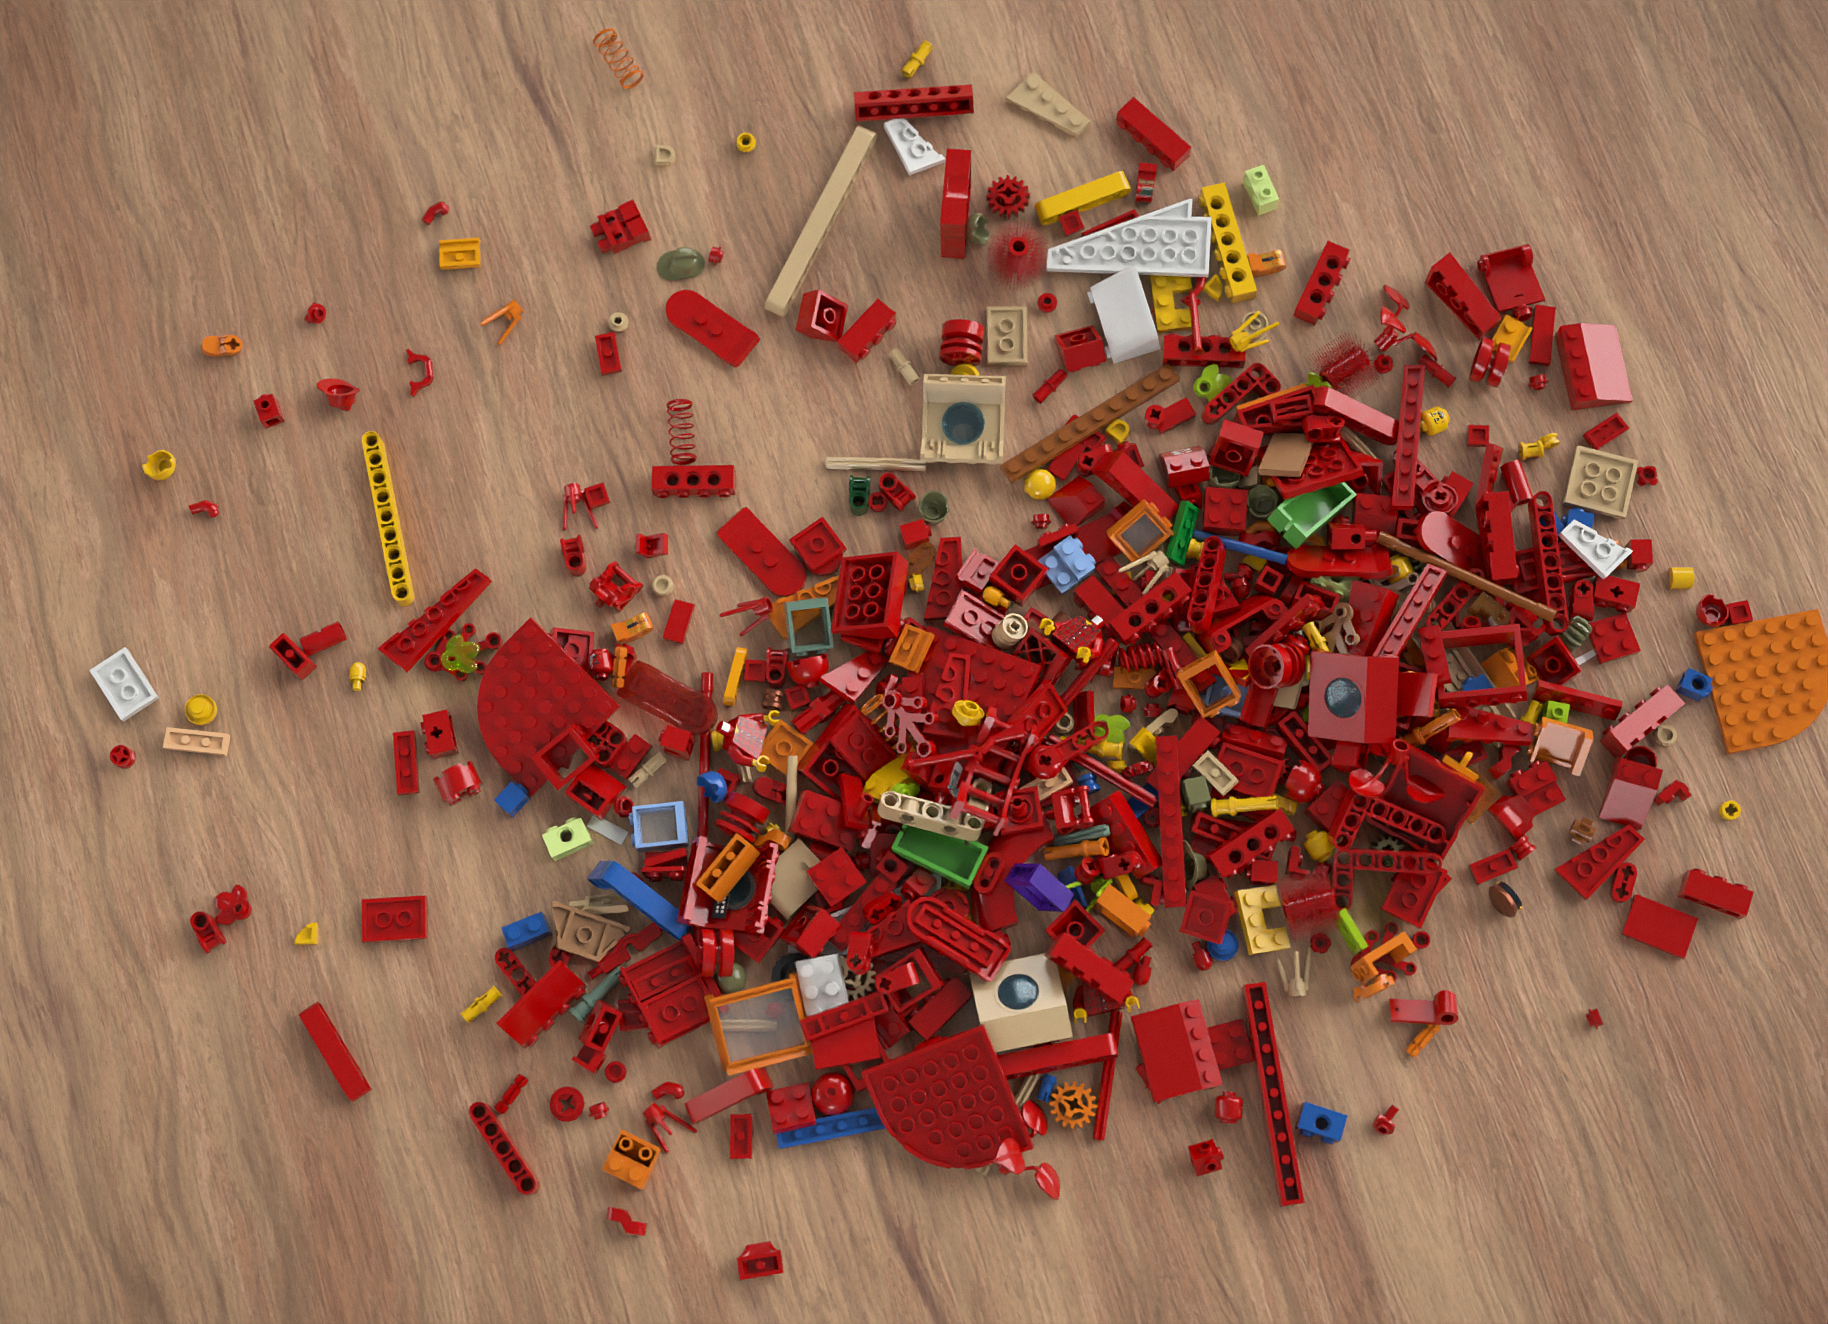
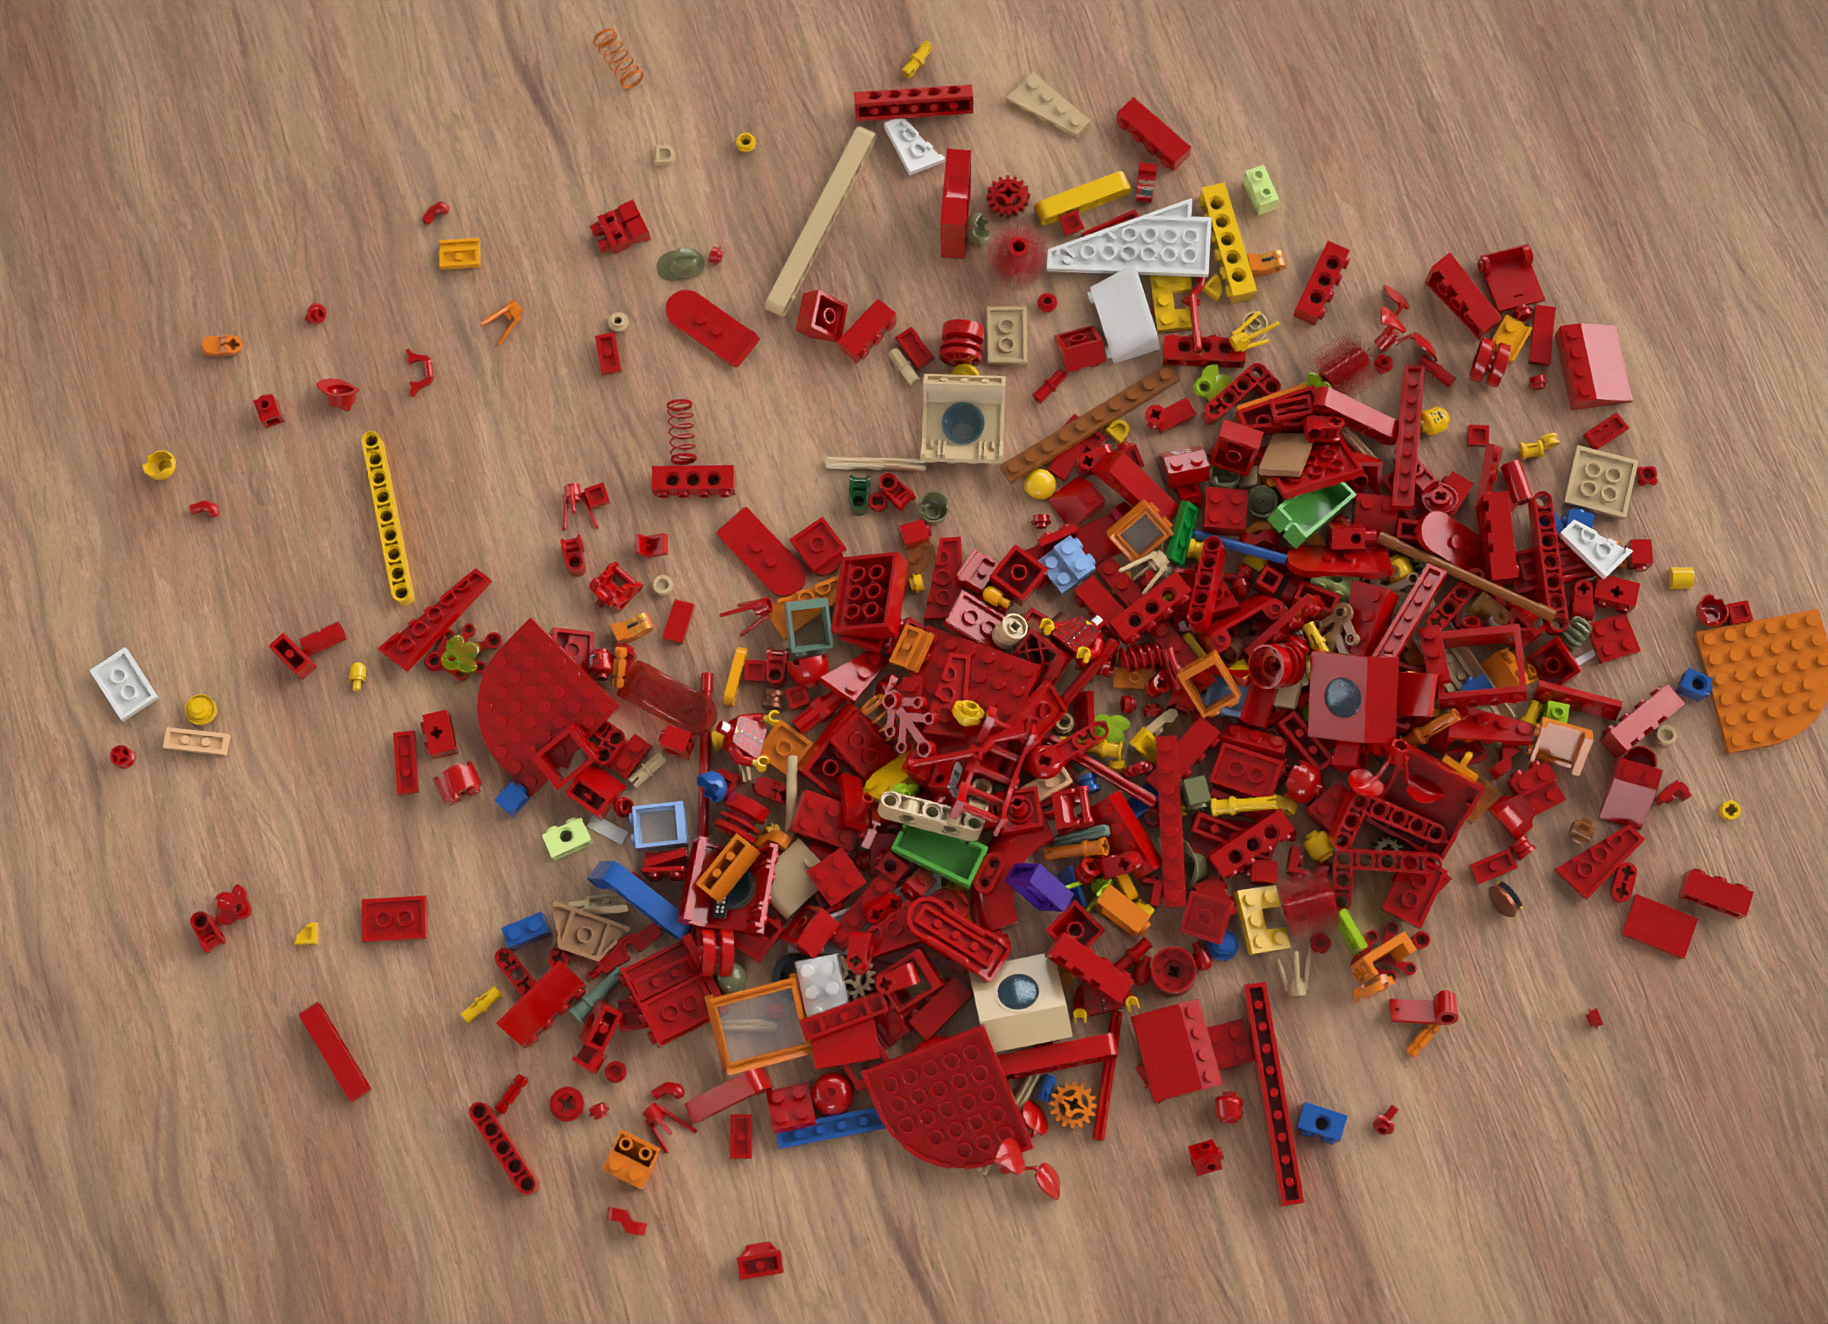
(914, 348): none -> red plate
(1177, 959): none -> red wheel
(1215, 773): tan plate -> none

